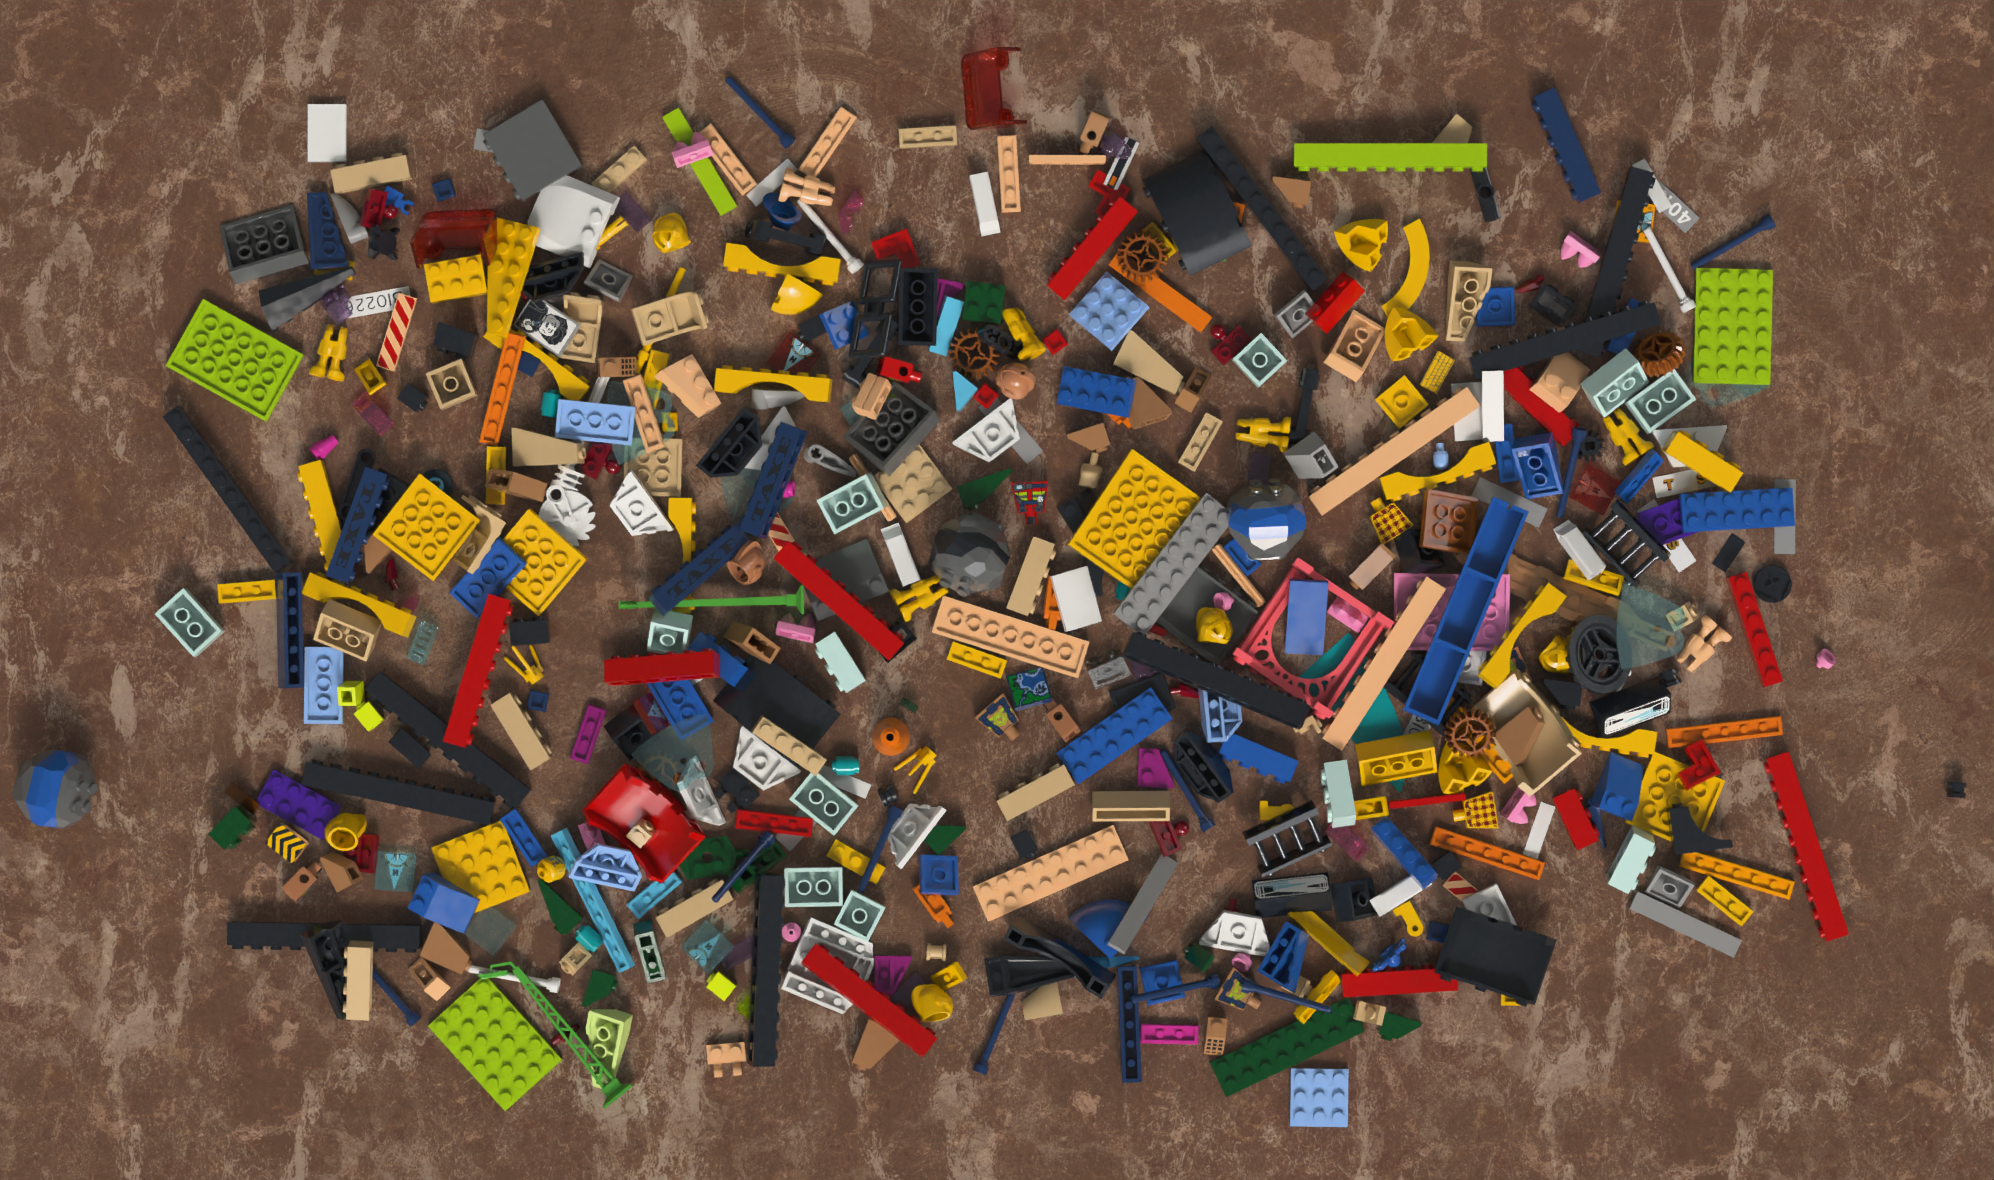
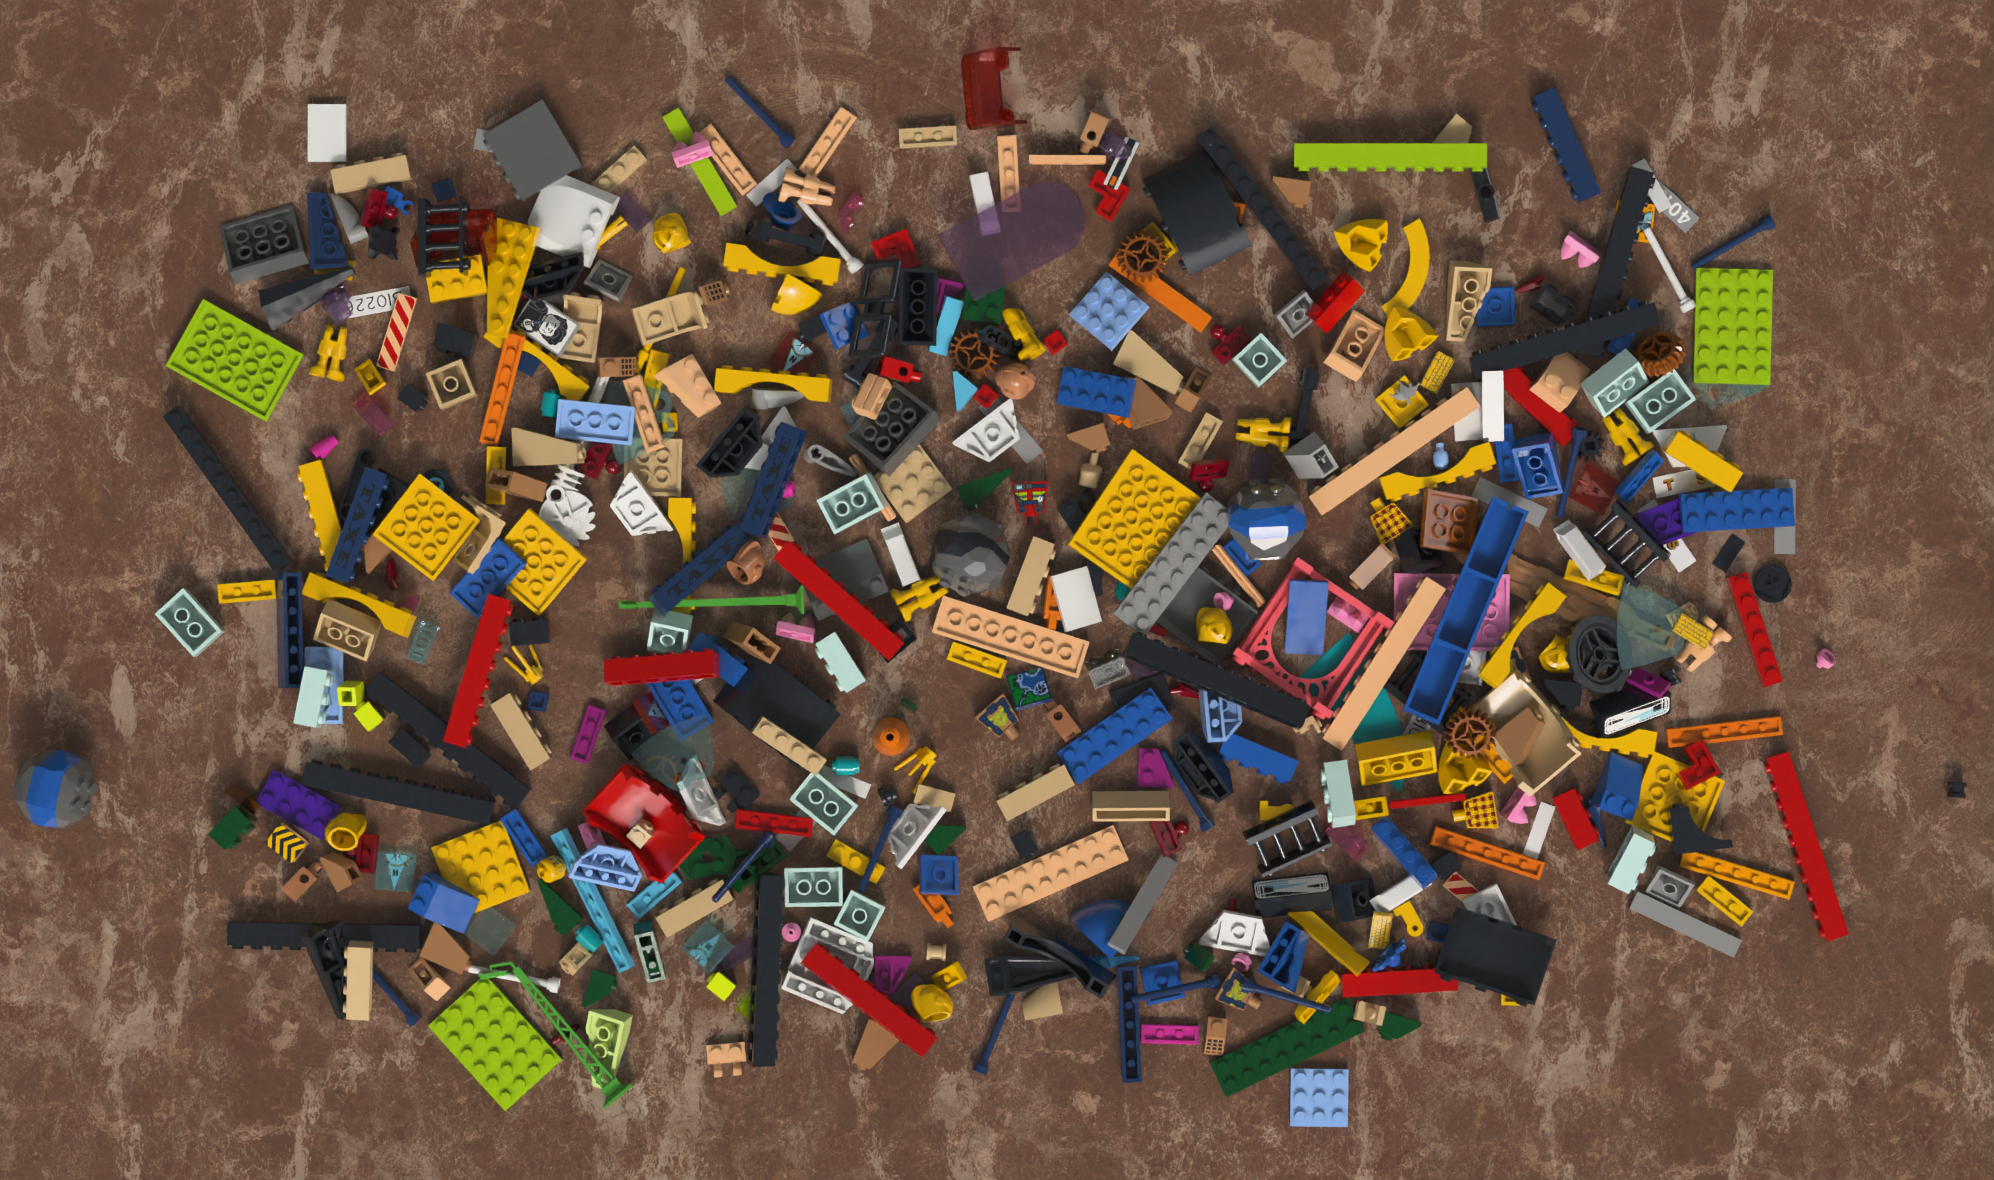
(313, 697): none -> light aqua brick
(426, 228): none -> black fence
(714, 293): none -> medium nougat slope
(760, 762): white wing -> none
(934, 797): none -> tan tile
(1014, 237): none -> clear purple piece
(1092, 248): red brick -> none
(1208, 469): none -> dark red plate
(1380, 930): none -> yellow tile
(1404, 392): none -> light grey piece
(1648, 682): none -> magenta plate
(1692, 631): none -> yellow tile

